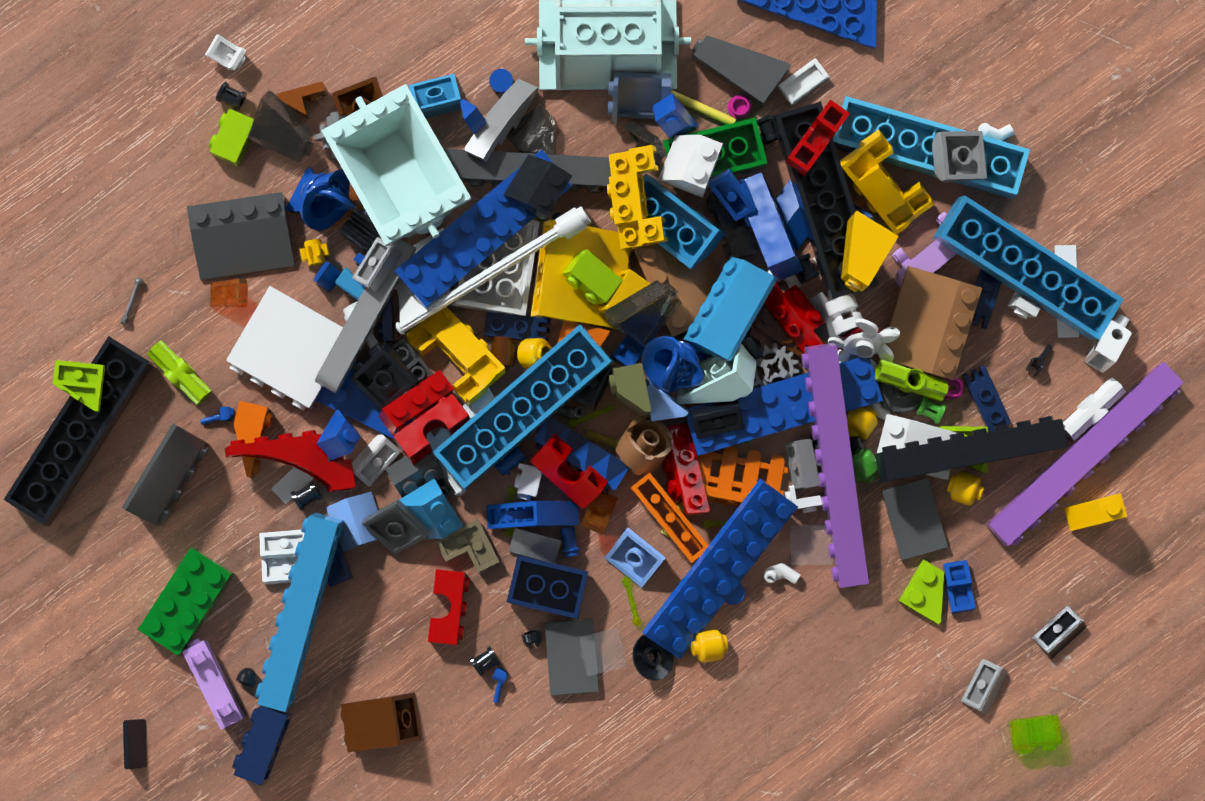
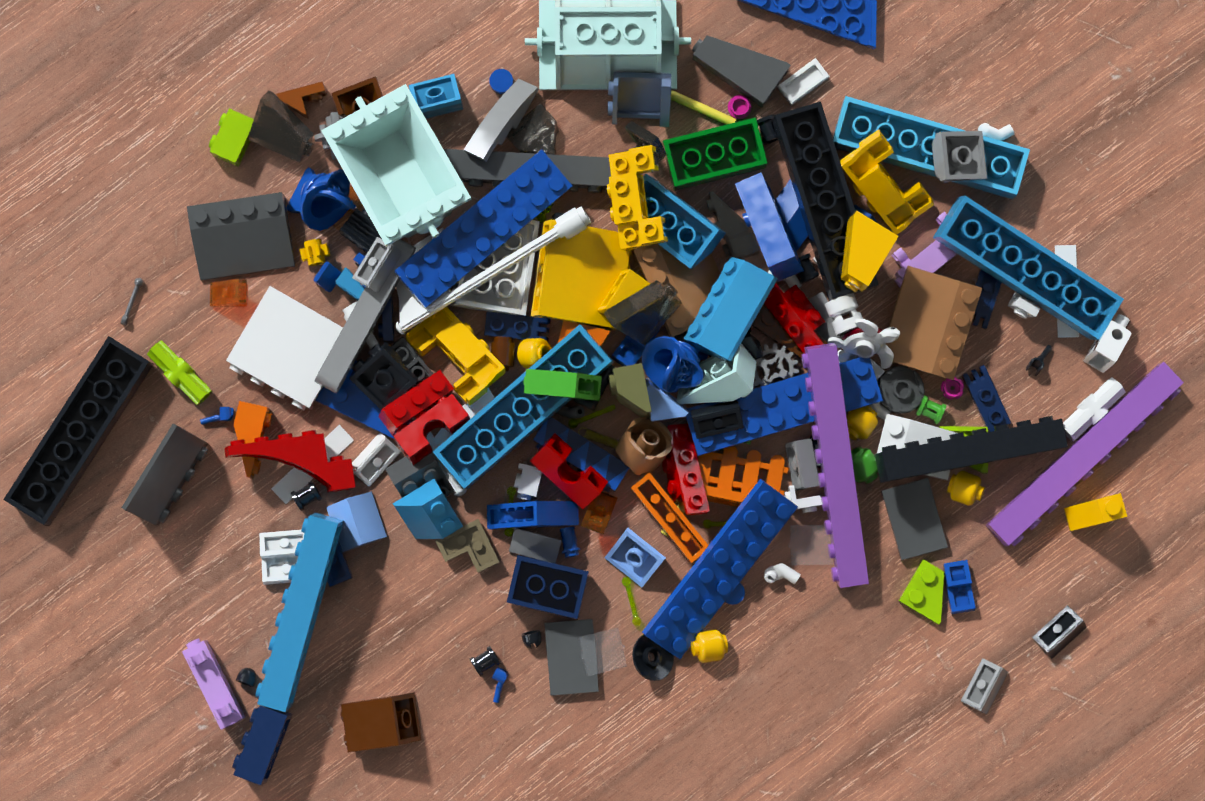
(80, 381): lime wing -> none
(134, 743): black slope -> none
(186, 601): green brick -> none
(226, 53): white bracket -> none
(231, 96): black bush -> none
(338, 437): blue slope -> none
(396, 527): dark grey plate -> none
(452, 585): red arch -> none
(472, 116): blue slope -> none
(510, 461): blue pin -> none
(538, 186): black slope -> none
(562, 384): none -> bright green slope
(592, 277): lime brick -> none
(673, 117): blue slope -> none
(690, 163): white slope -> none
(733, 194): blue slope -> none
(817, 137): red arch -> none
(856, 443): black hand -> none
(923, 383): lime piece -> none
(1035, 732): clear neon green brick -> none

